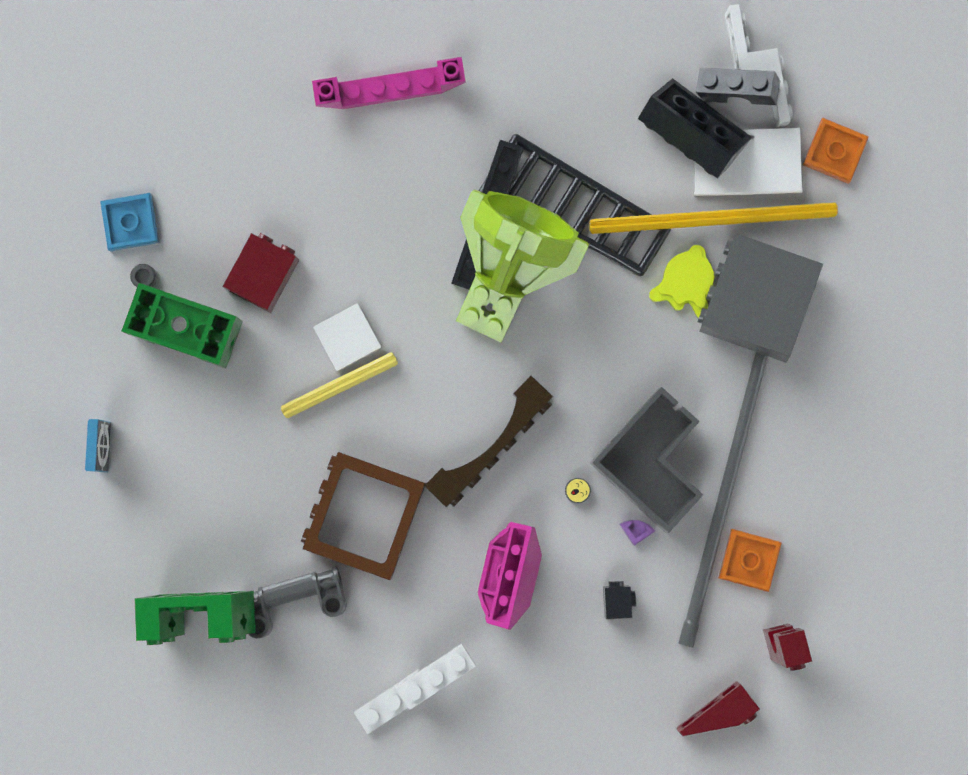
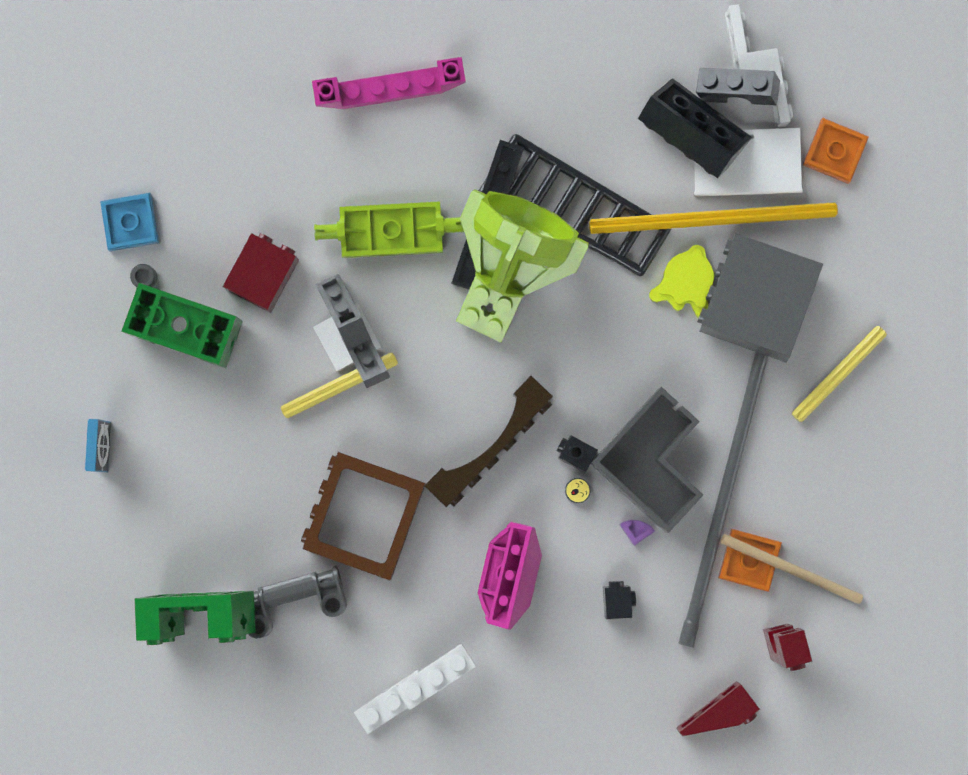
(353, 331): none -> dark grey bracket
(389, 229): none -> lime plate
(576, 453): none -> black brick
(791, 569): none -> tan piece
(840, 372): none -> light yellow axle

